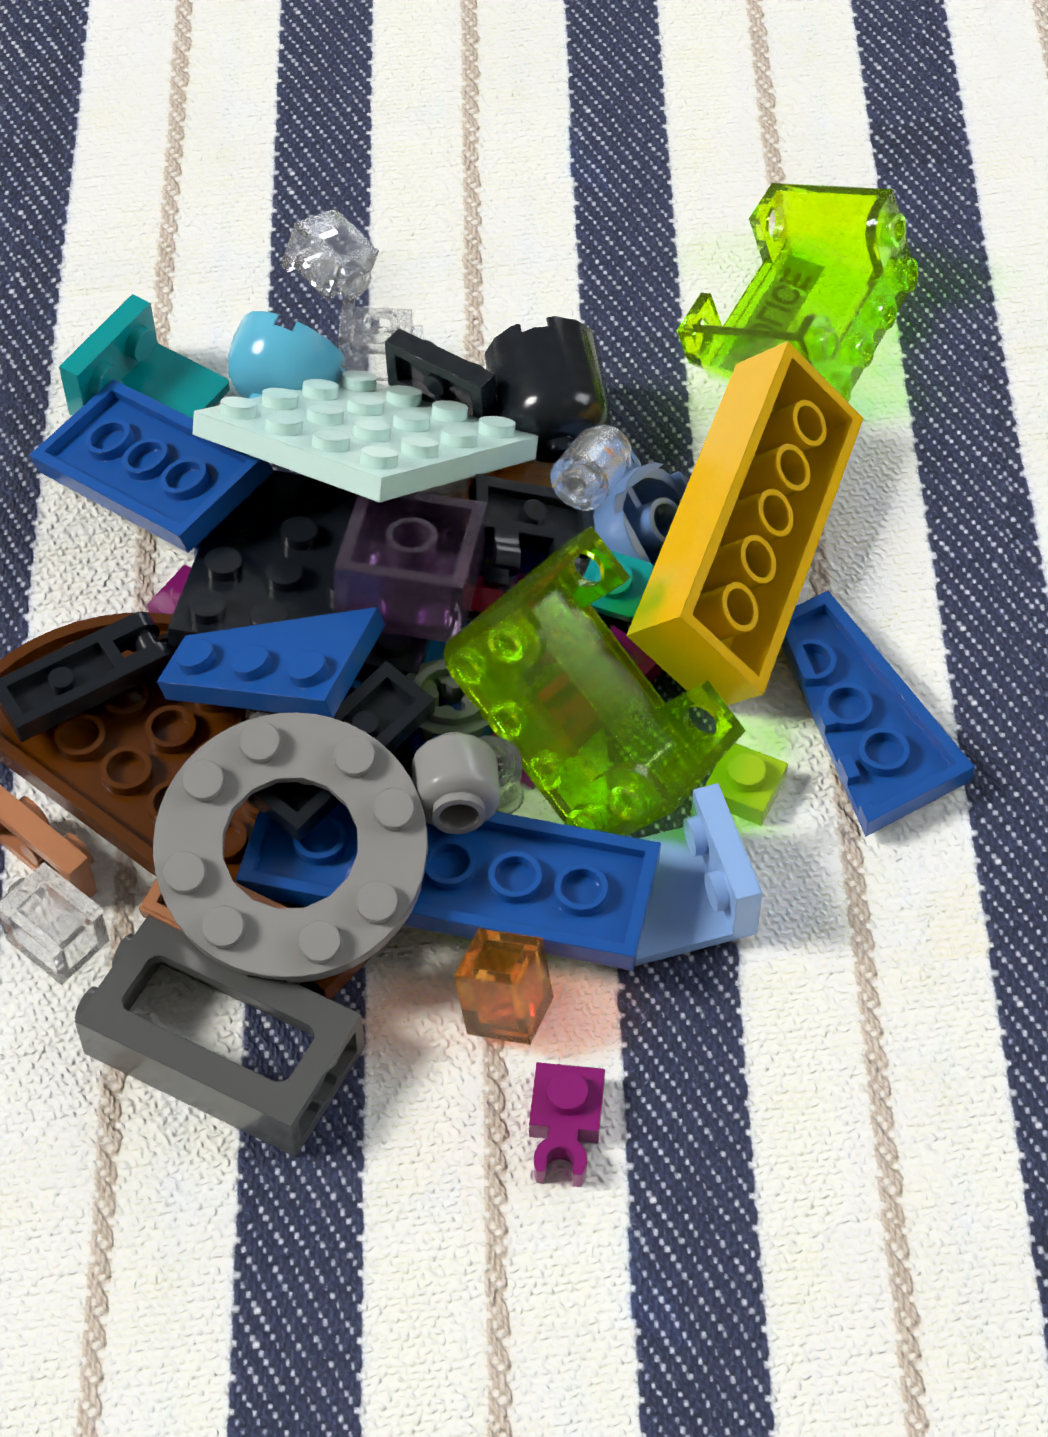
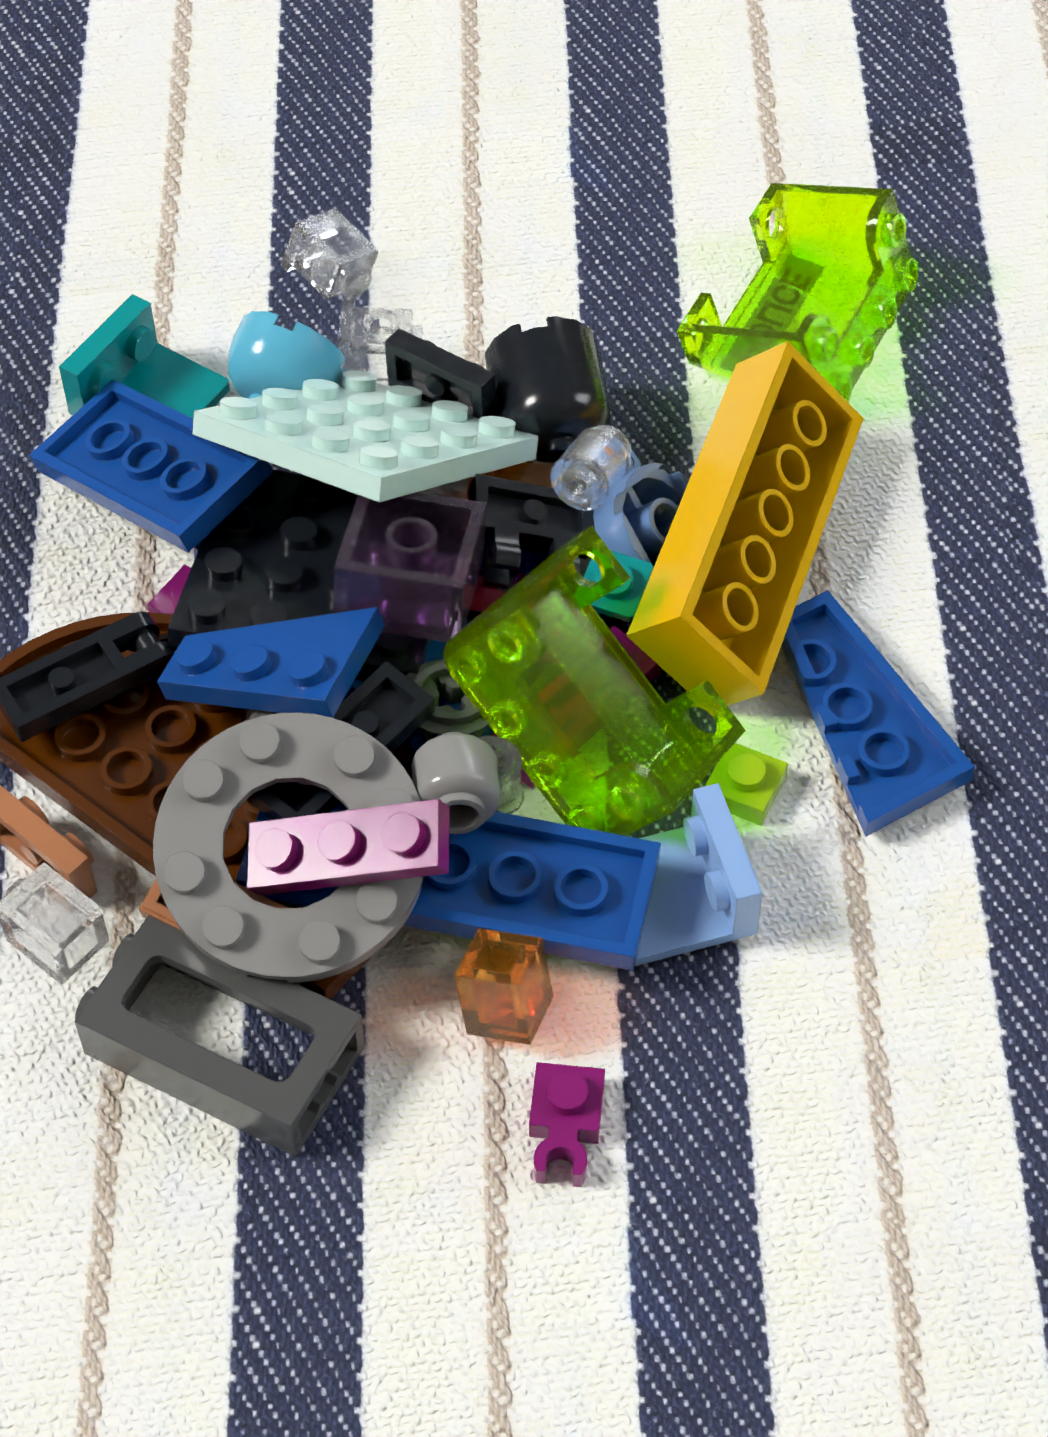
(348, 847): none -> plate

